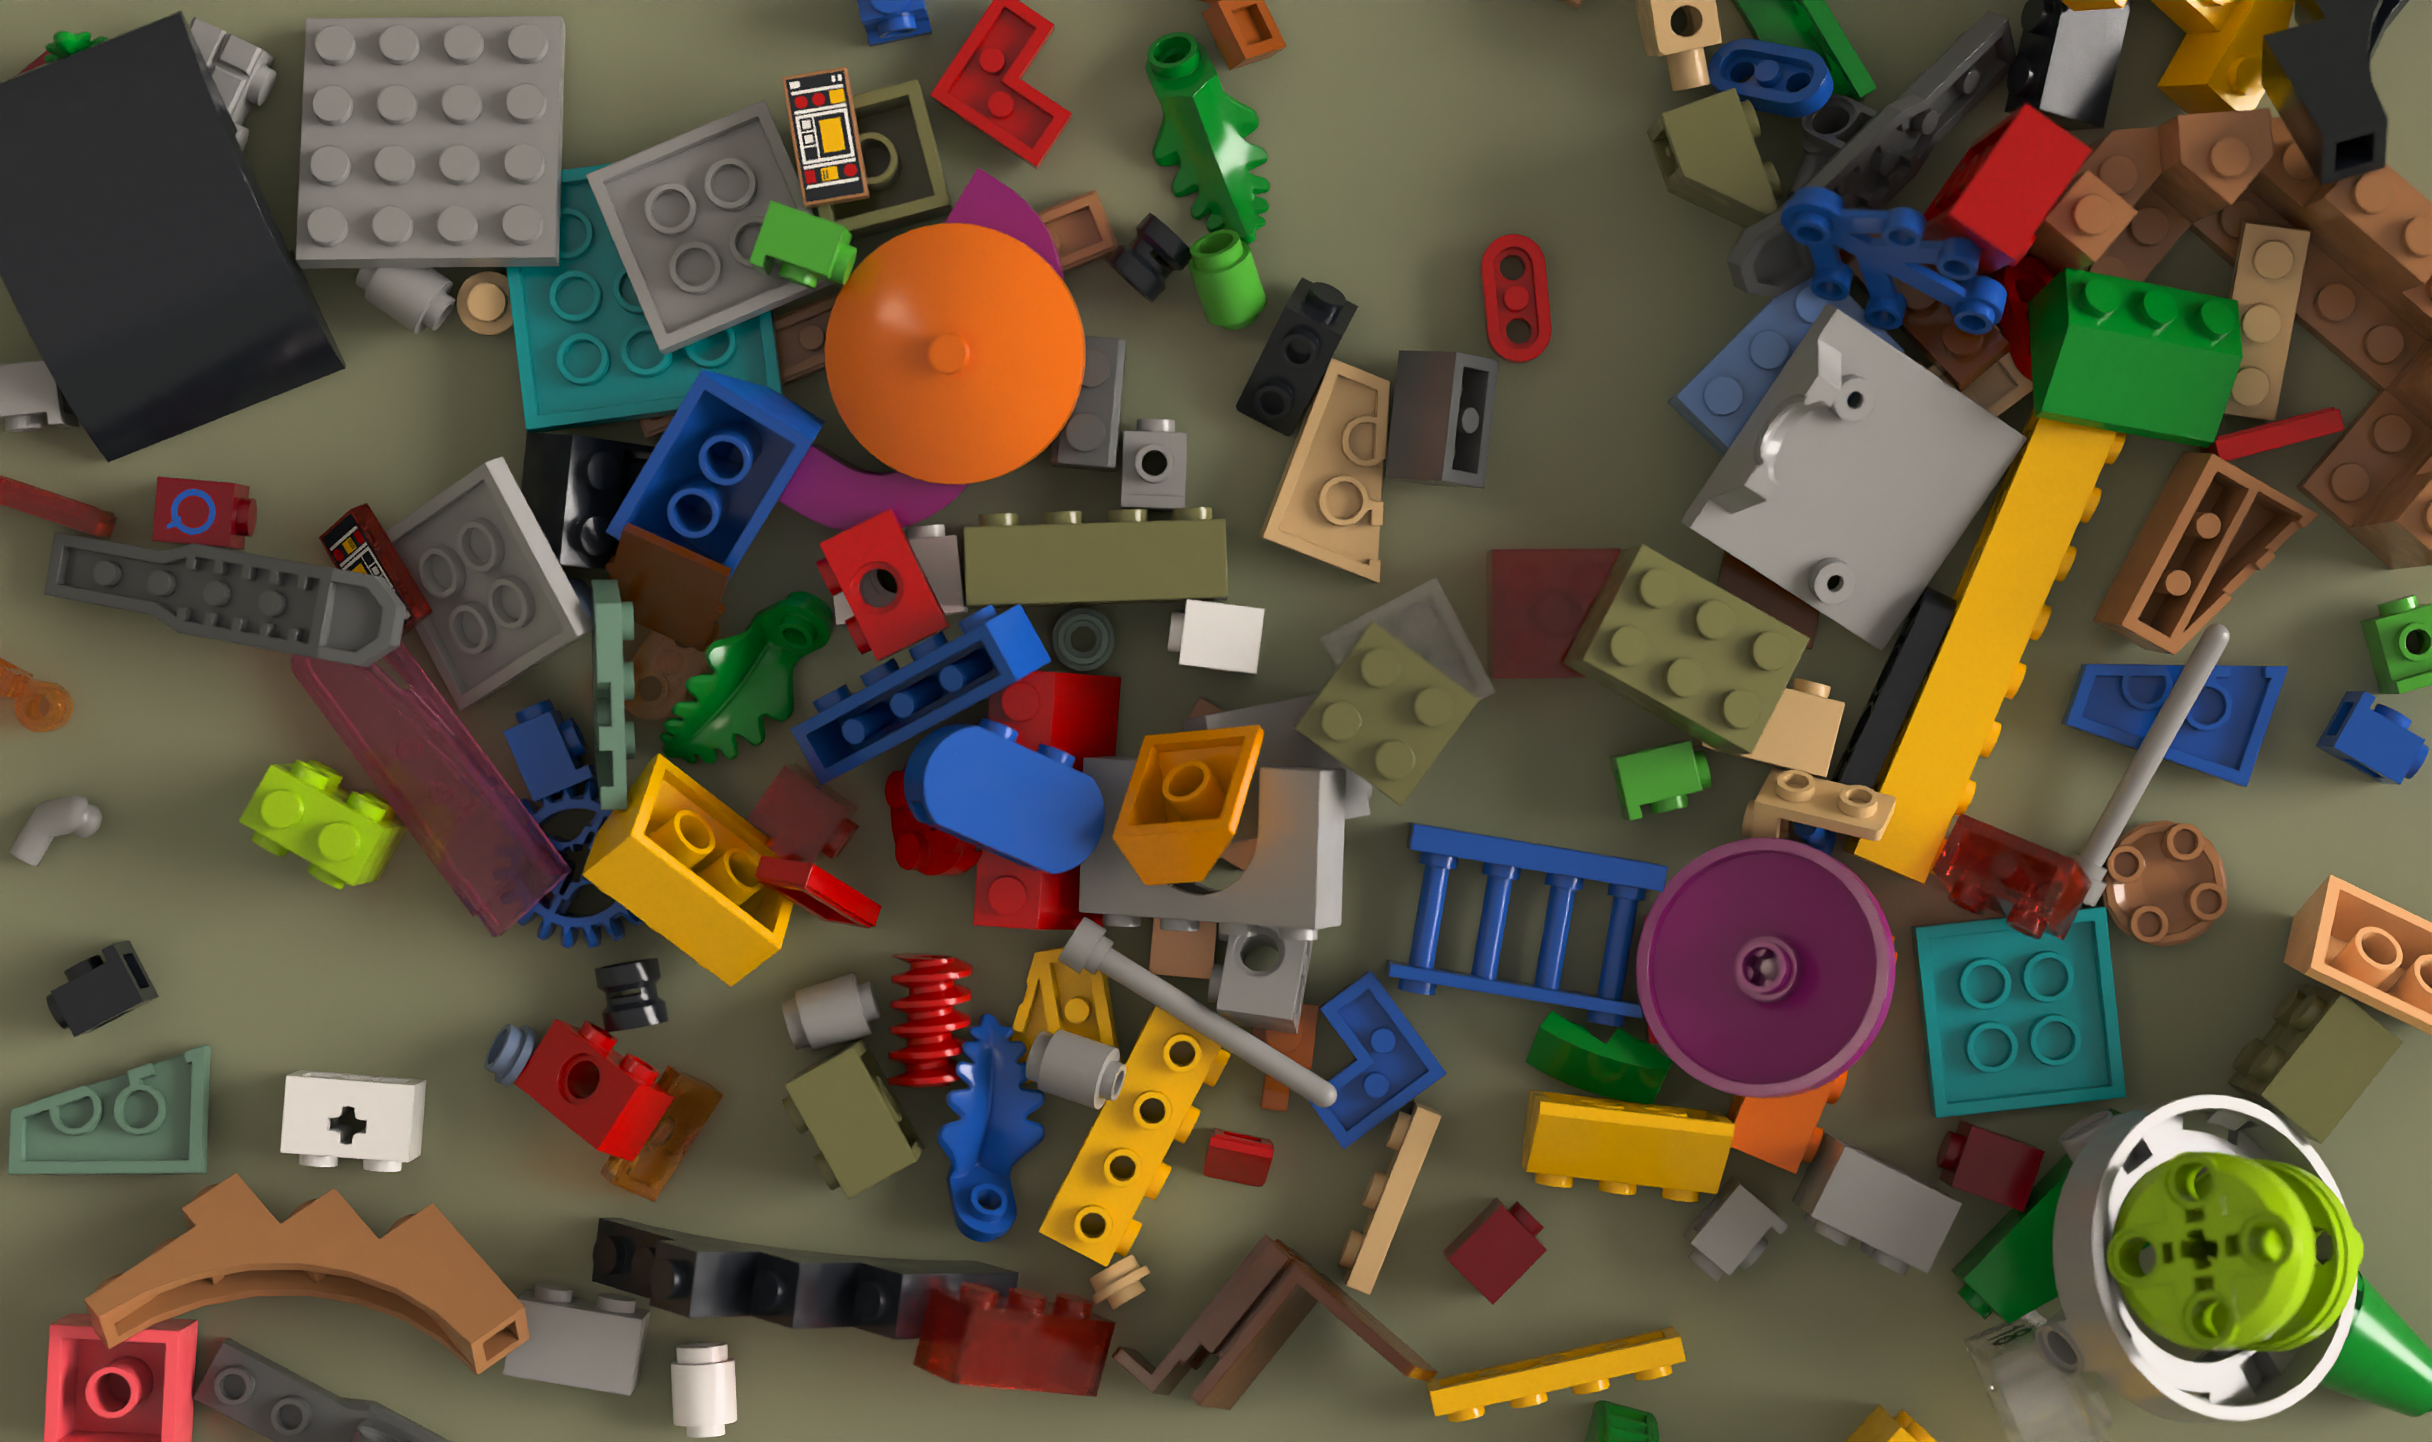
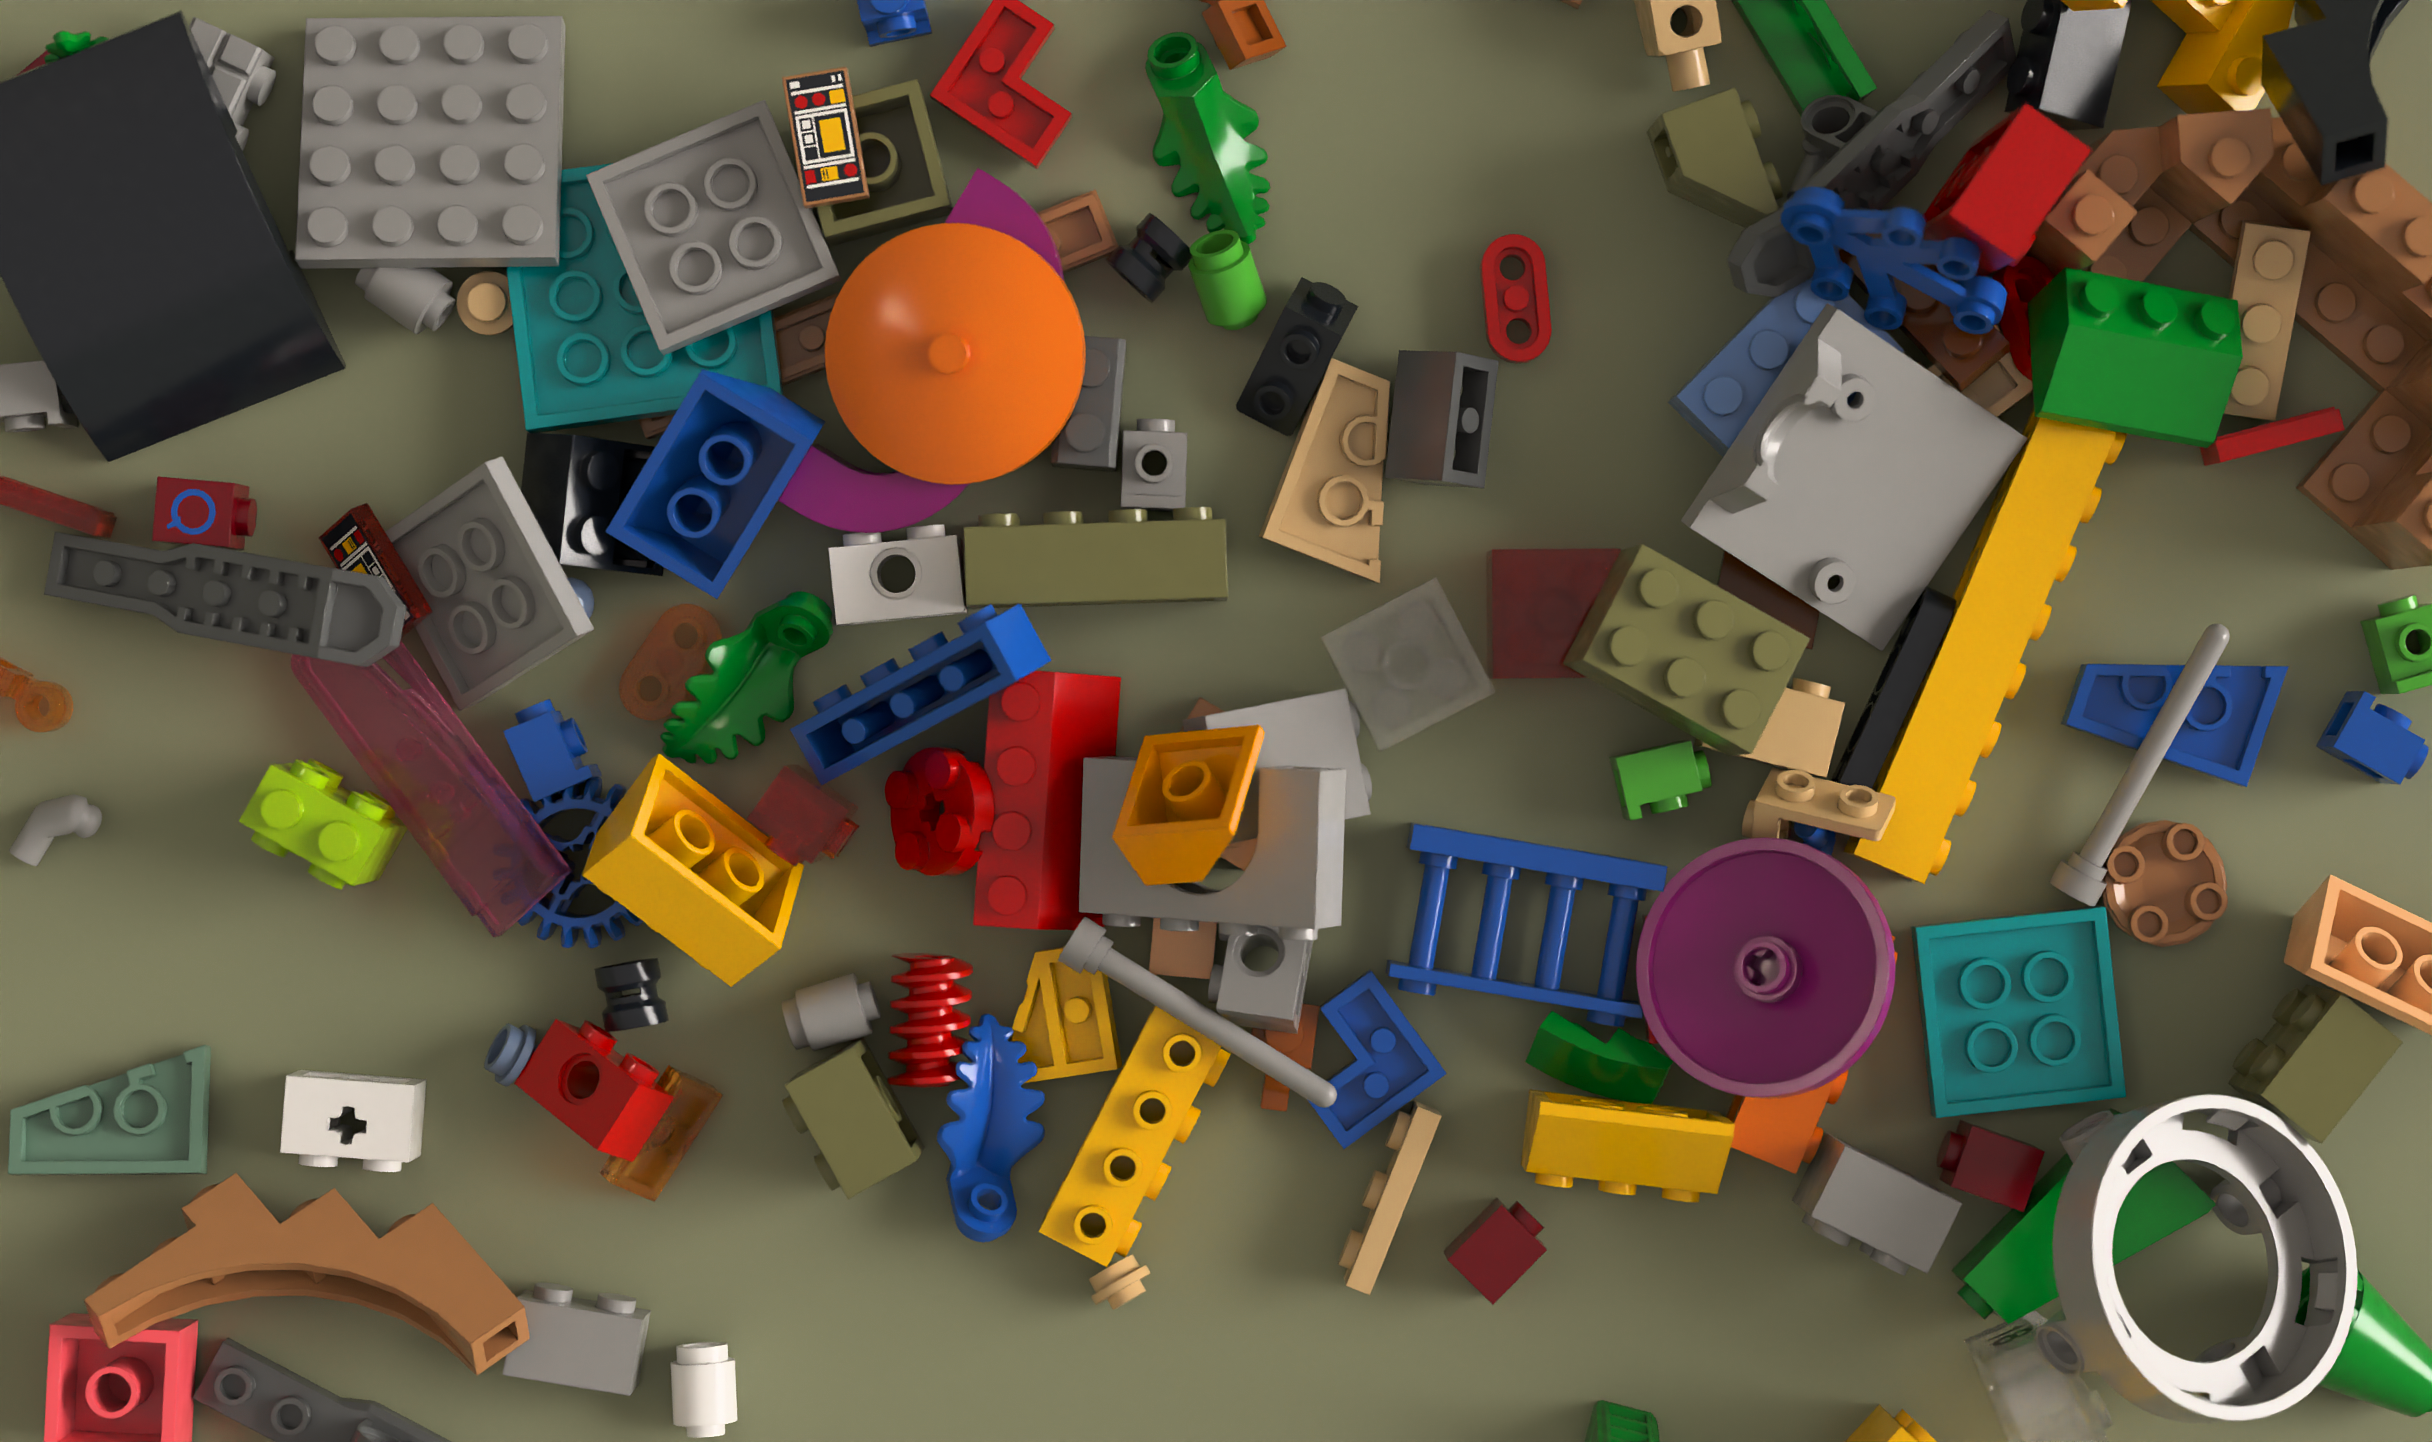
(101, 990): black brick -> none
(611, 686): sand green wing -> none
(669, 586): reddish brown piece -> none
(776, 1284): black arch -> none
(803, 247): bright green brick -> none
(817, 892): red tile -> none
(915, 609): red brick -> none
(1005, 796): blue brick -> none
(1014, 1340): clear red brick -> none
(1063, 633): sand green plate -> none
(1075, 1068): light grey brick -> none
(1217, 636): white brick -> none
(1238, 1157): red slope -> none
(1252, 1322): reddish brown piece -> none
(1386, 713): olive brick -> none
(1582, 1368): yellow plate -> none
(1731, 1231): light grey brick -> none
(1776, 76): blue plate -> none
(2012, 877): clear red brick -> none
(2196, 550): medium nougat wedge -> none
(2234, 1253): lime piece -> none

